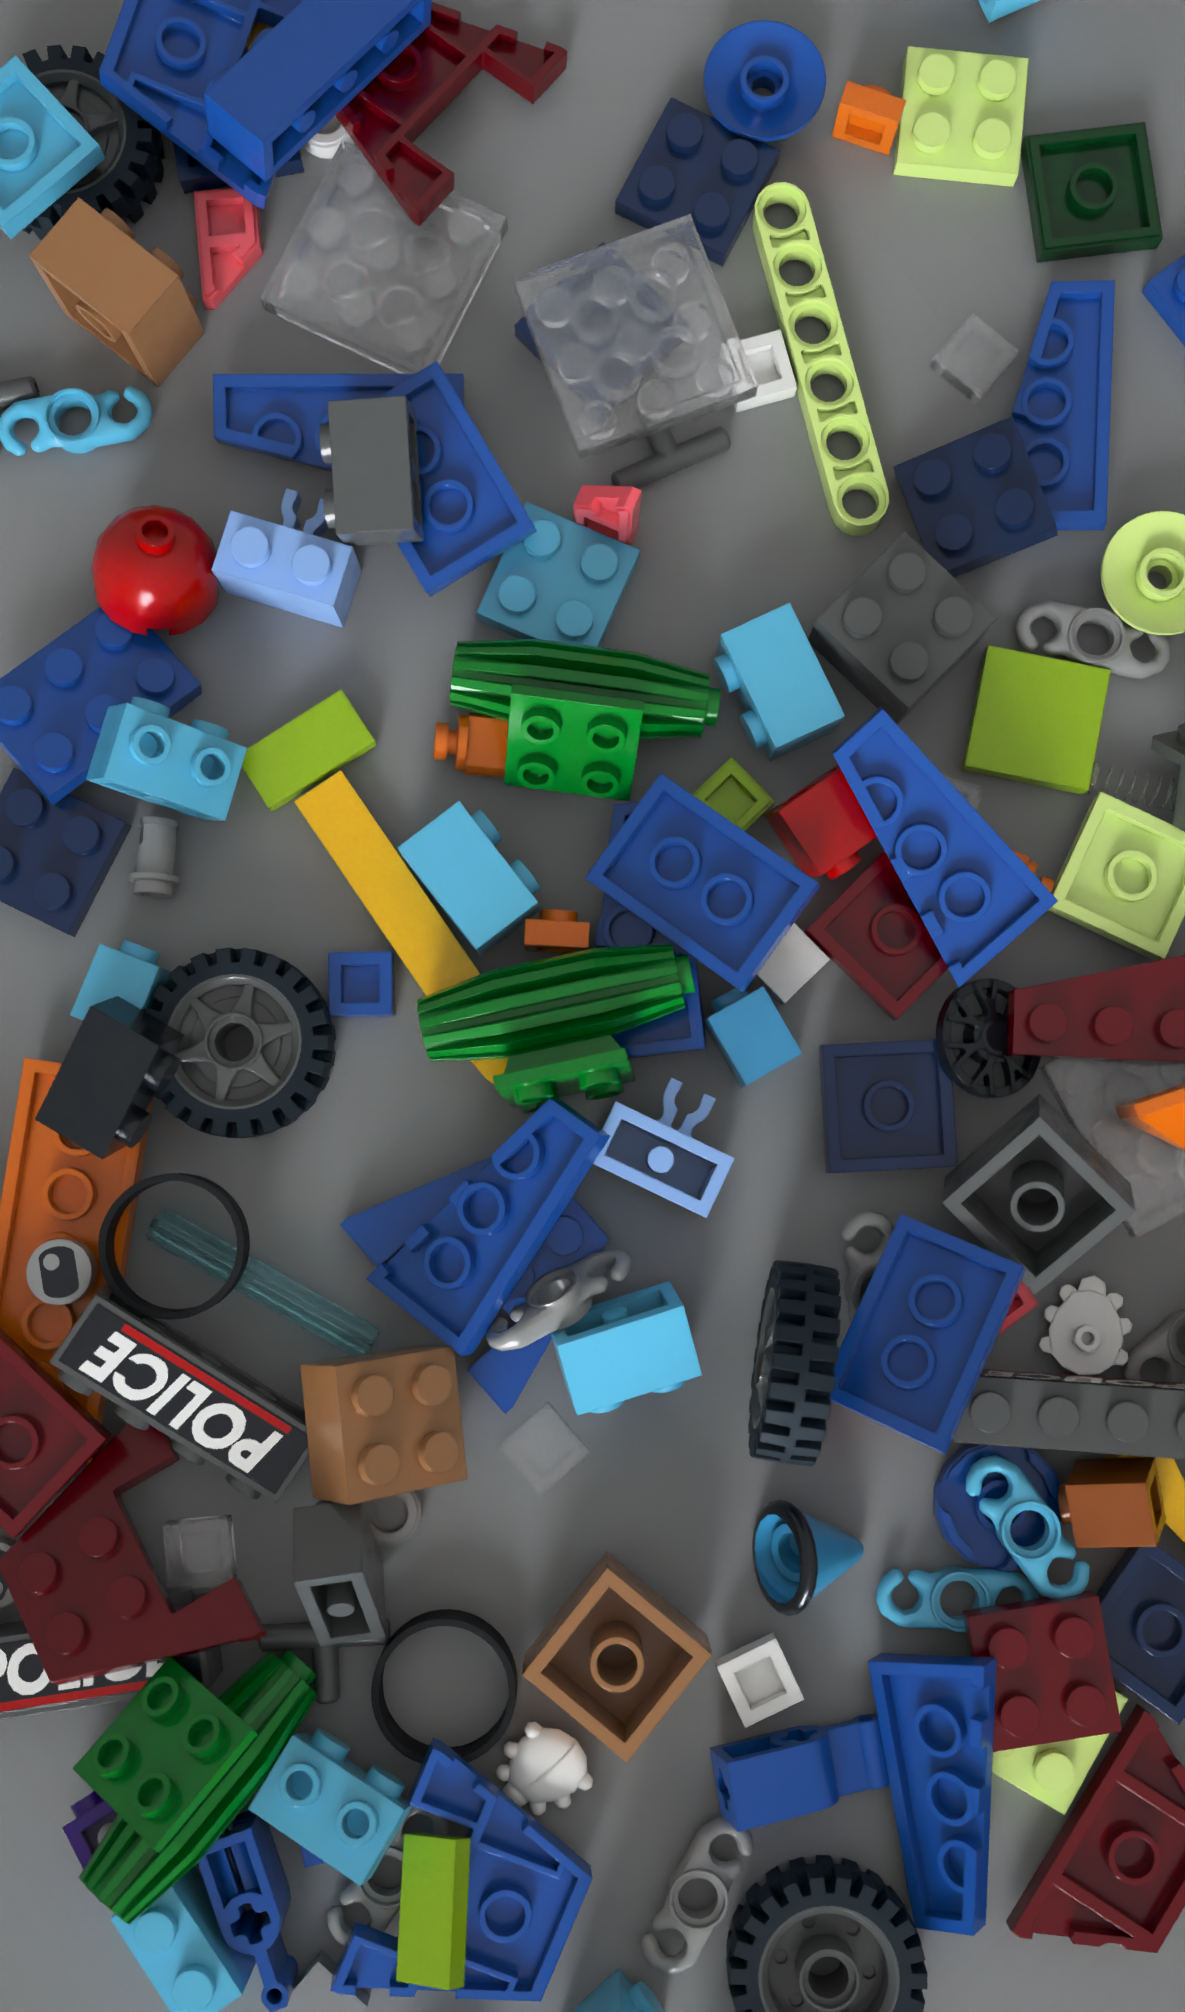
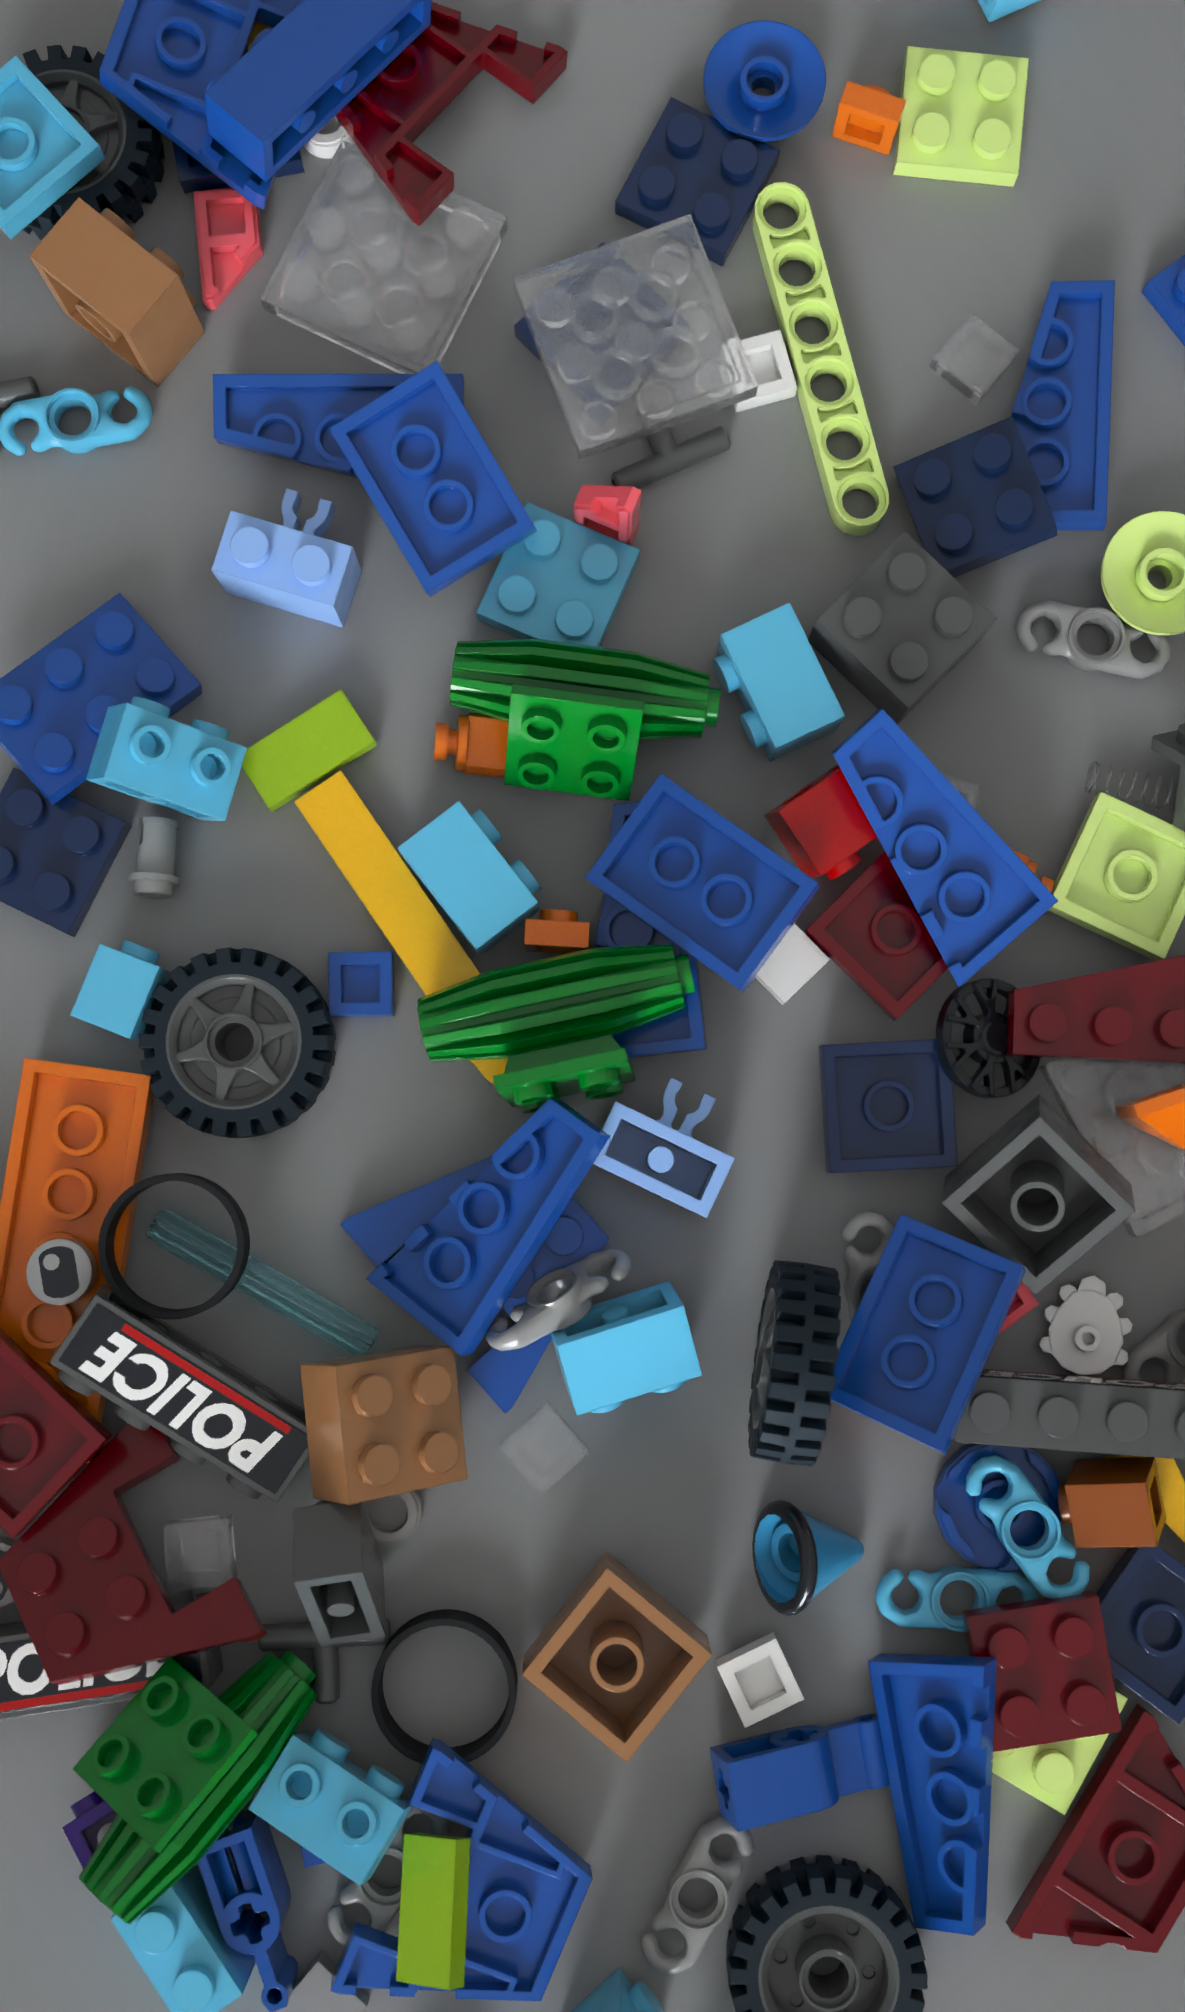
(111, 1078): black brick -> none
(155, 571): red cylinder -> none
(373, 471): dark grey brick -> none
(544, 1768): white piece -> none
(735, 795): lime tile -> none
(750, 1034): dark azure brick -> none
(1036, 720): lime tile -> none
(1091, 192): dark green tile -> none

